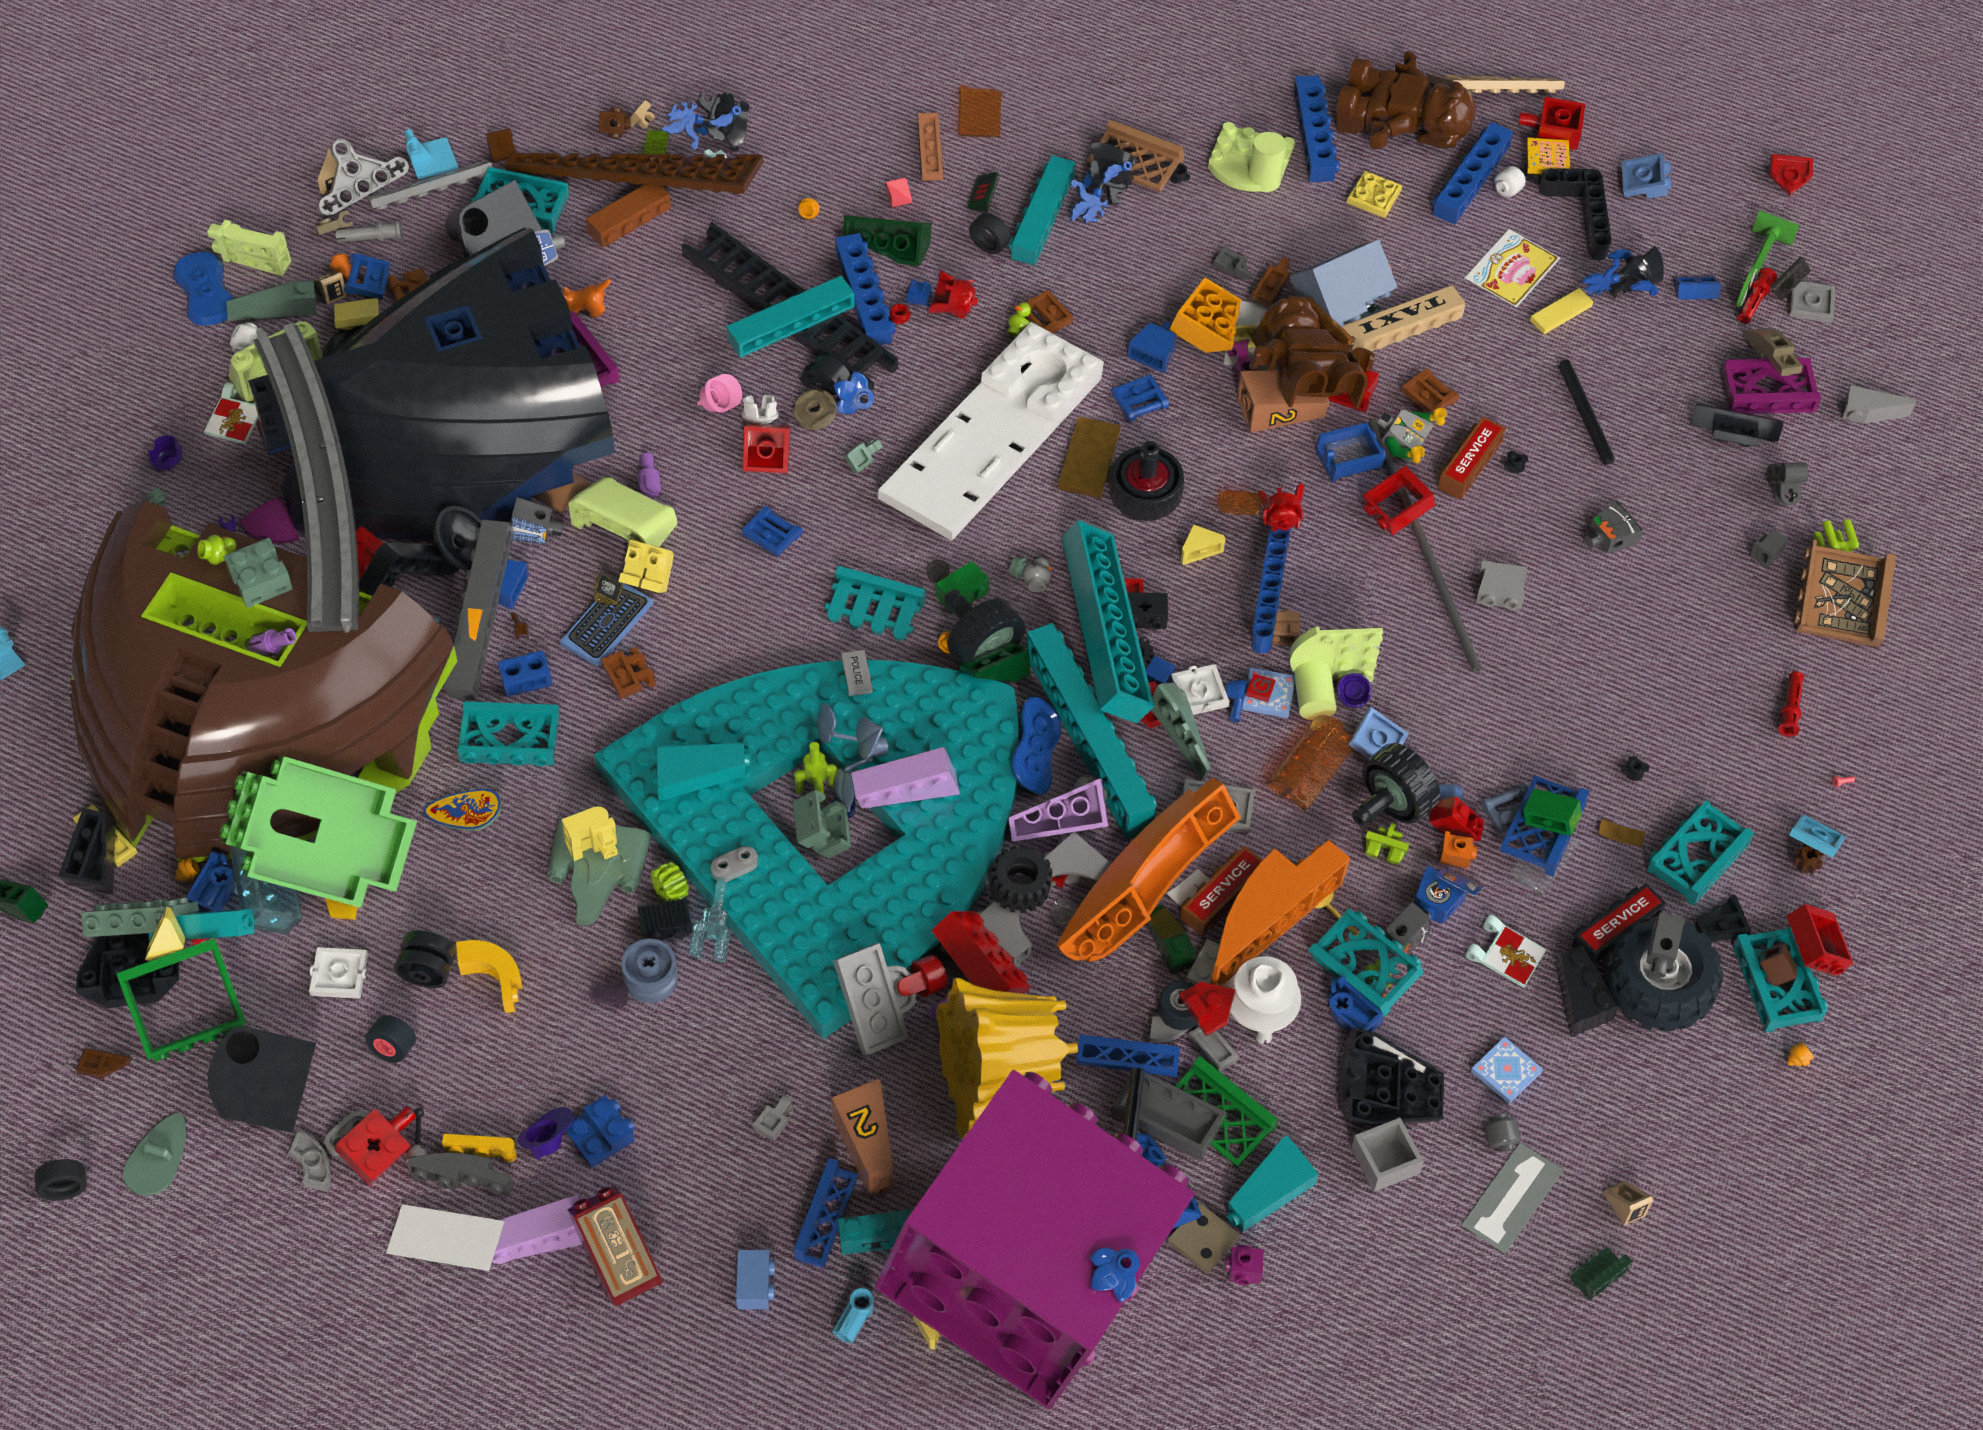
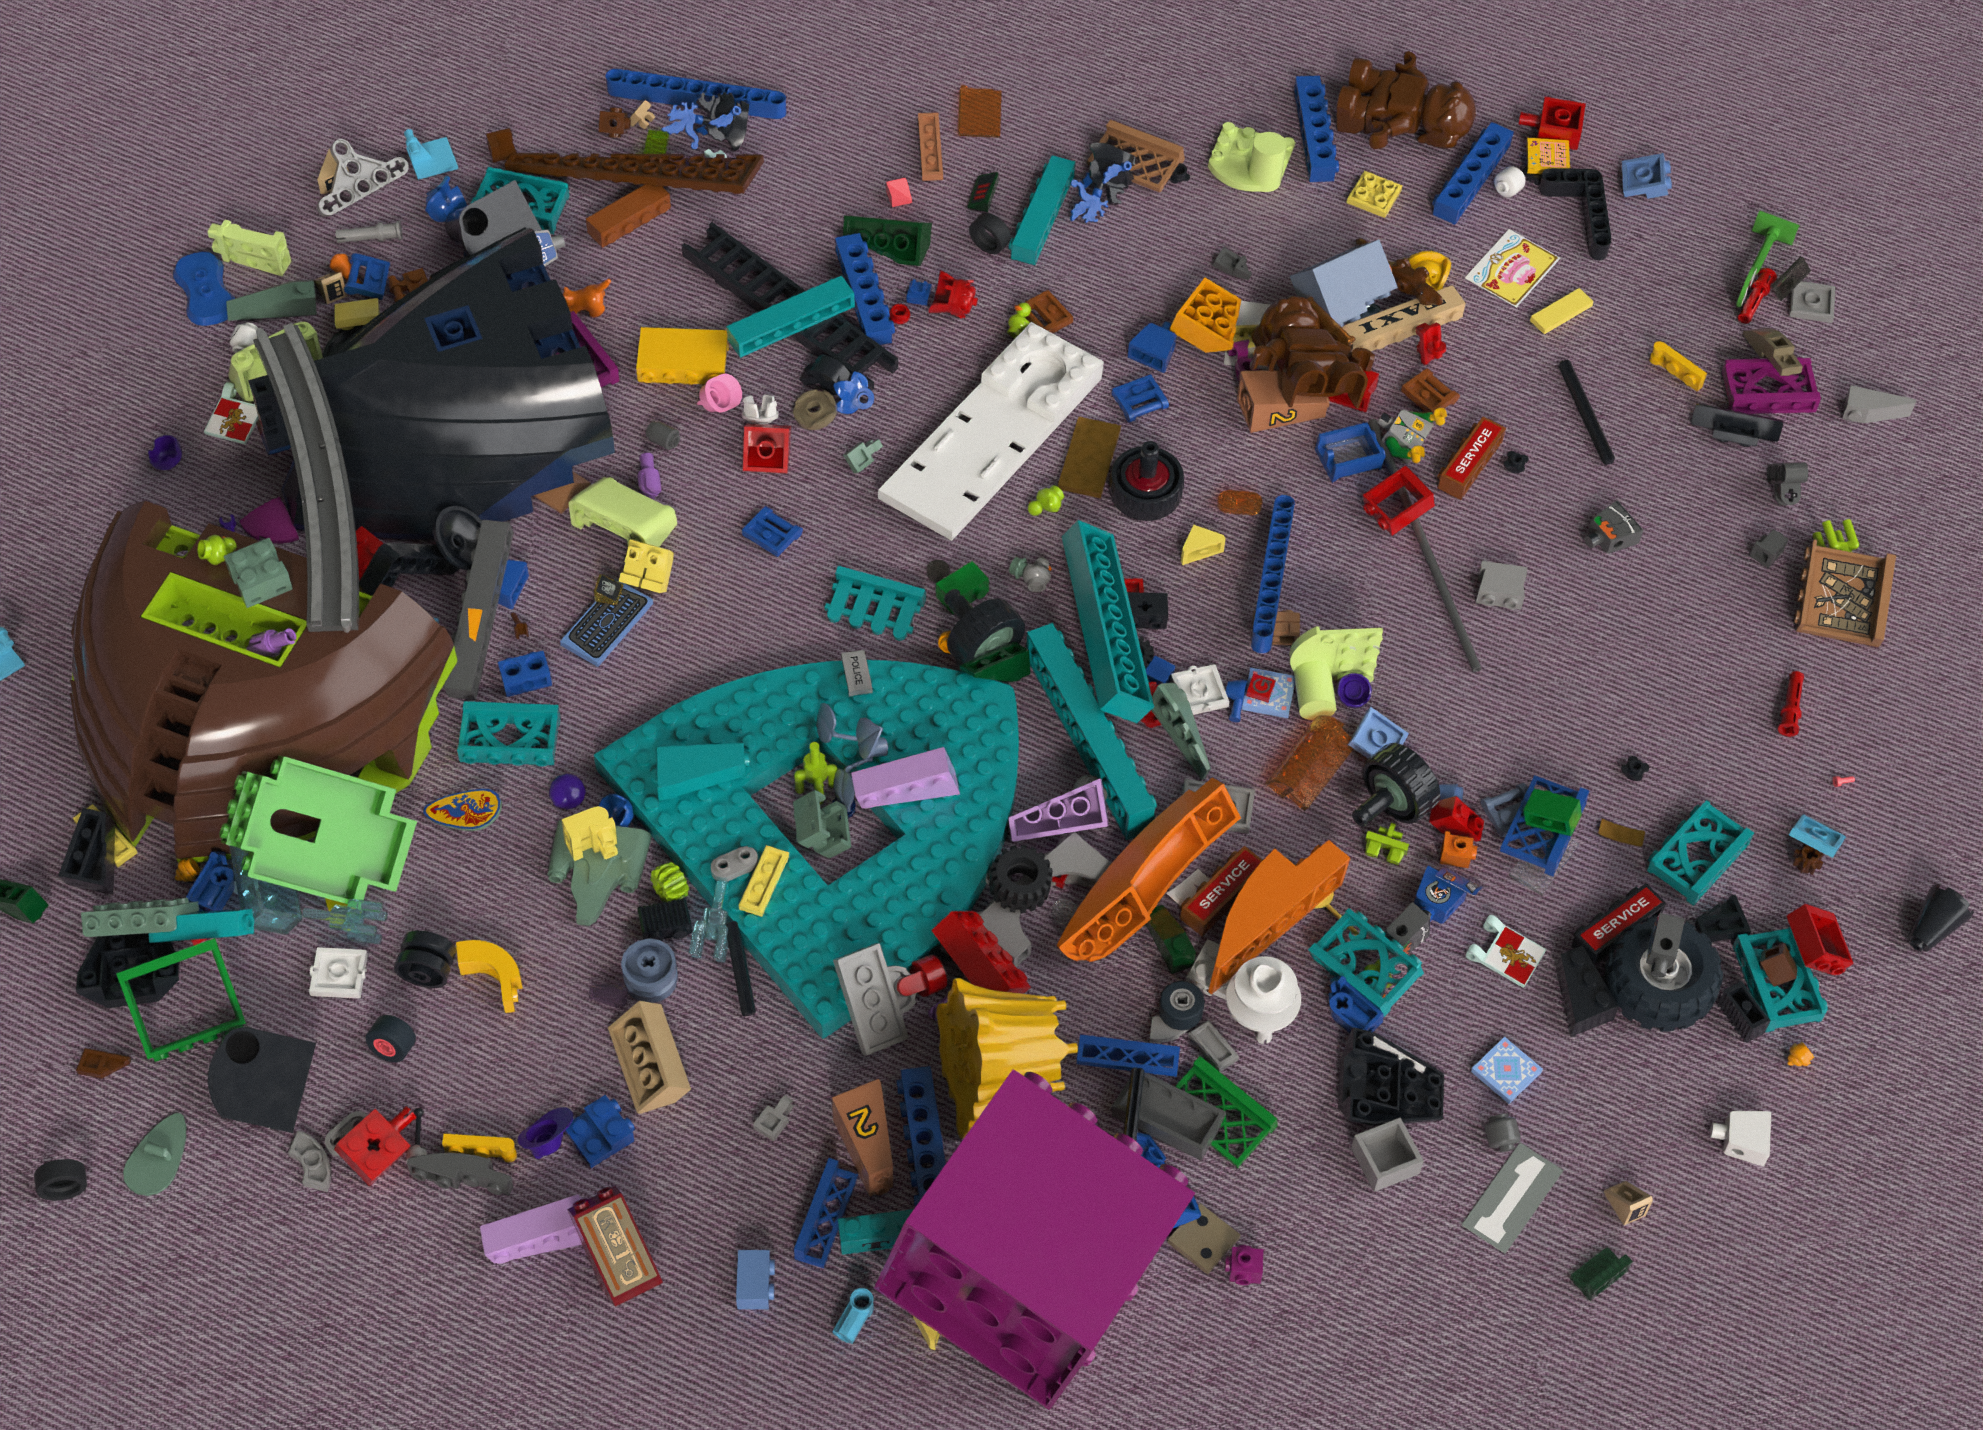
(156, 497): sand green plate -> none
(167, 937): light yellow slope -> none
(327, 225): dark tan plate -> none
(351, 919): none -> clear light blue plant
(421, 187): light grey plate -> none
(443, 201): none -> blue helmet
(445, 1237): white sticker -> none
(533, 522): dark grey torso -> none
(567, 791): none -> dark purple hair
(618, 808): none -> blue hair
(622, 675): dark orange plate -> none
(649, 1057): none -> tan slope
(663, 435): none -> dark grey brick
(677, 90): none -> blue beam
(681, 355): none -> yellow panel
(740, 969): none -> black axle
(763, 881): none -> light yellow tile
(809, 208): light orange plate -> none
(920, 1082): none -> blue brick
(1038, 738): blue plate -> none
(1046, 499): none -> lime animal
(1112, 1275): blue plate -> none
(1209, 1005): red plate -> none
(1272, 283): dark orange hinge -> none
(1272, 1185): teal slope -> none
(1283, 509): red hat -> none
(1412, 280): none -> reddish brown animal
(1430, 342): none -> red hips
(1436, 264): none -> yellow hat
(1495, 84): tan wing -> none
(1638, 274): helmet -> none
(1677, 365): none -> yellow plate
(1697, 287): blue slope -> none
(1743, 1012): none -> black brick
(1745, 1135): none -> white torso
(1790, 171): red plate -> none
(1938, 917): none -> black cone

